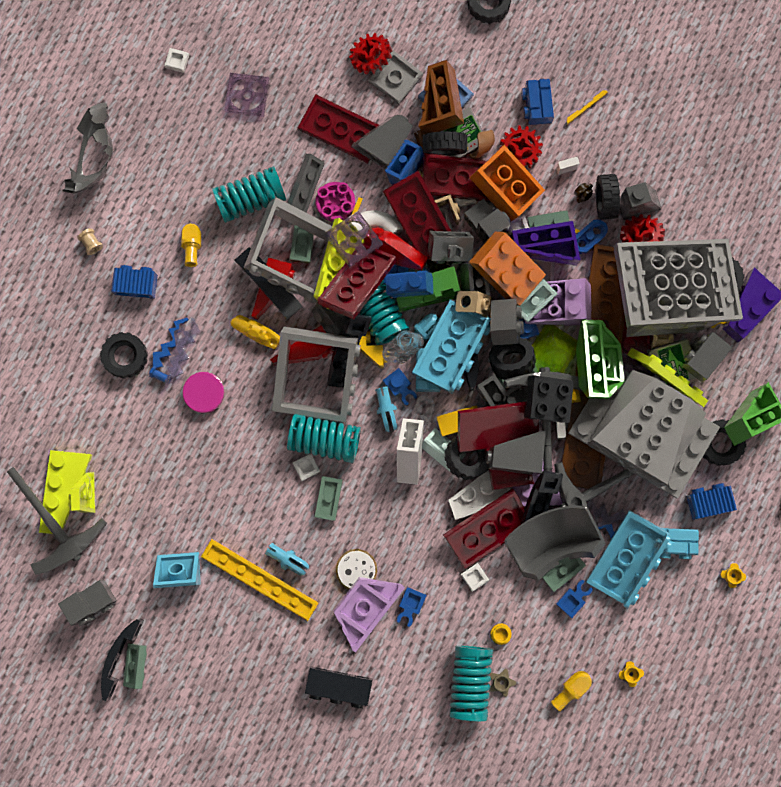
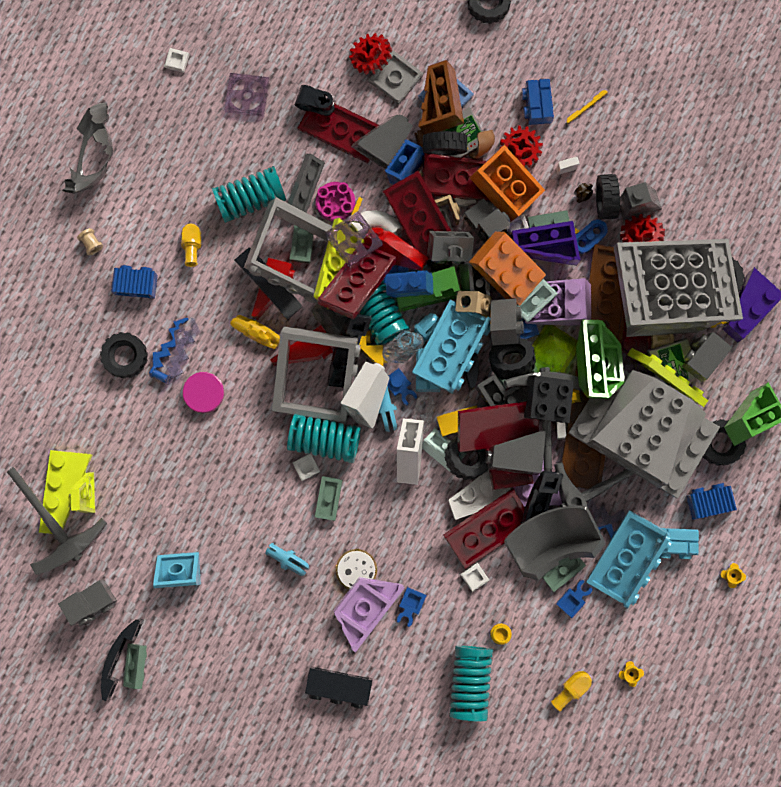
(260, 580): yellow tile -> none
(314, 100): none -> black piece
(366, 394): none -> white slope
(503, 676): dark tan plate -> none

